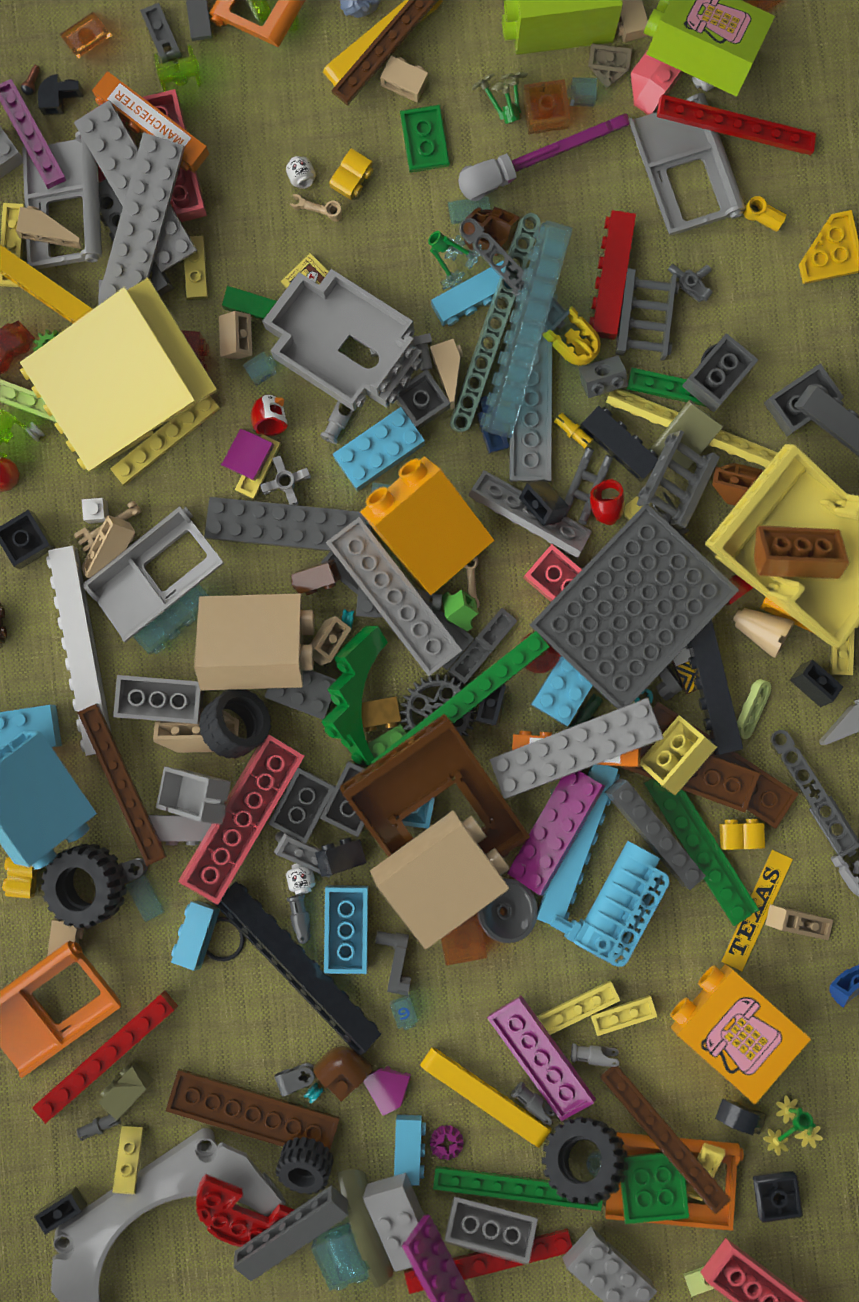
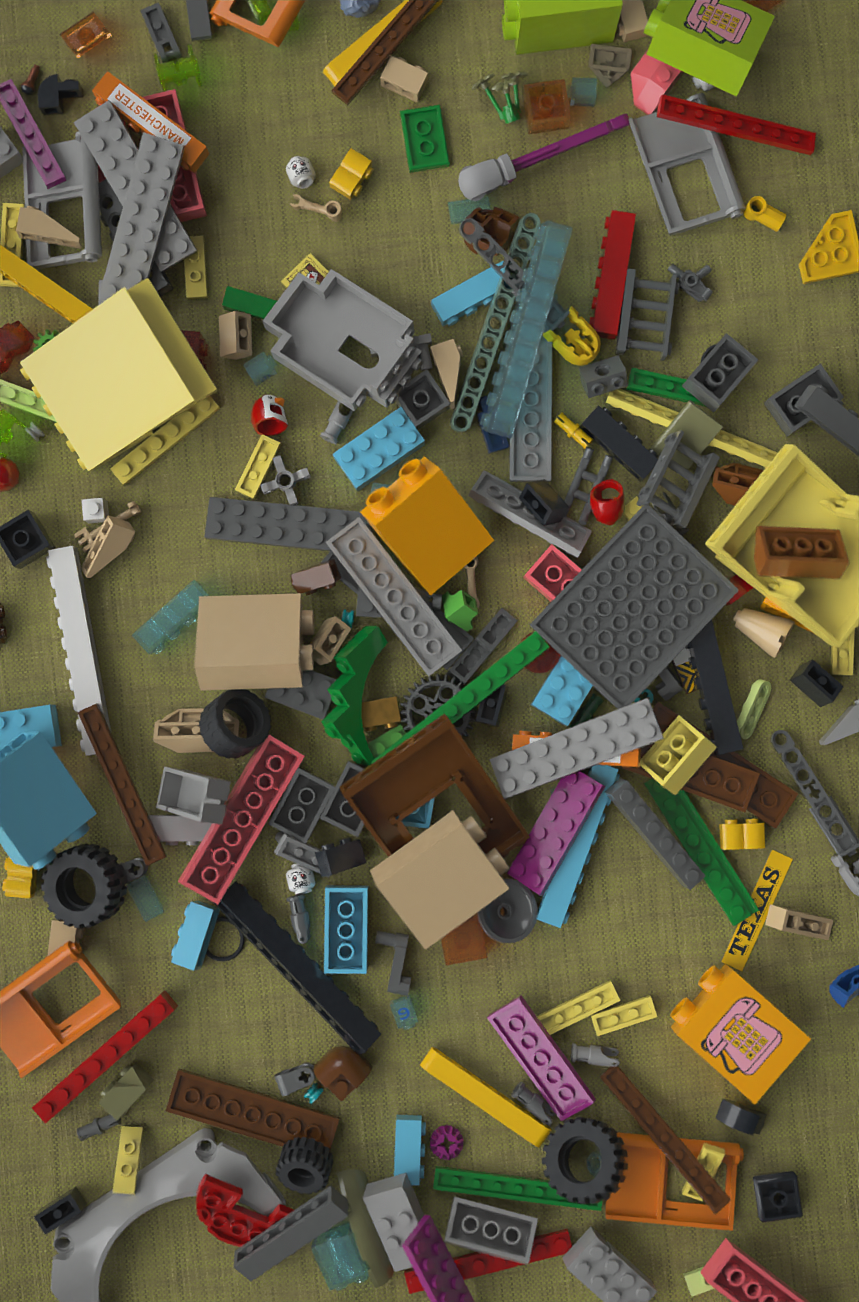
(127, 589): light grey piece -> none
(158, 699): light grey slope -> none
(247, 454): magenta slope -> none
(387, 1088): magenta slope -> none
(442, 244): plant -> none
(617, 906): medium azure piece -> none
(653, 1190): green plate -> none
(801, 1121): light yellow plant -> none

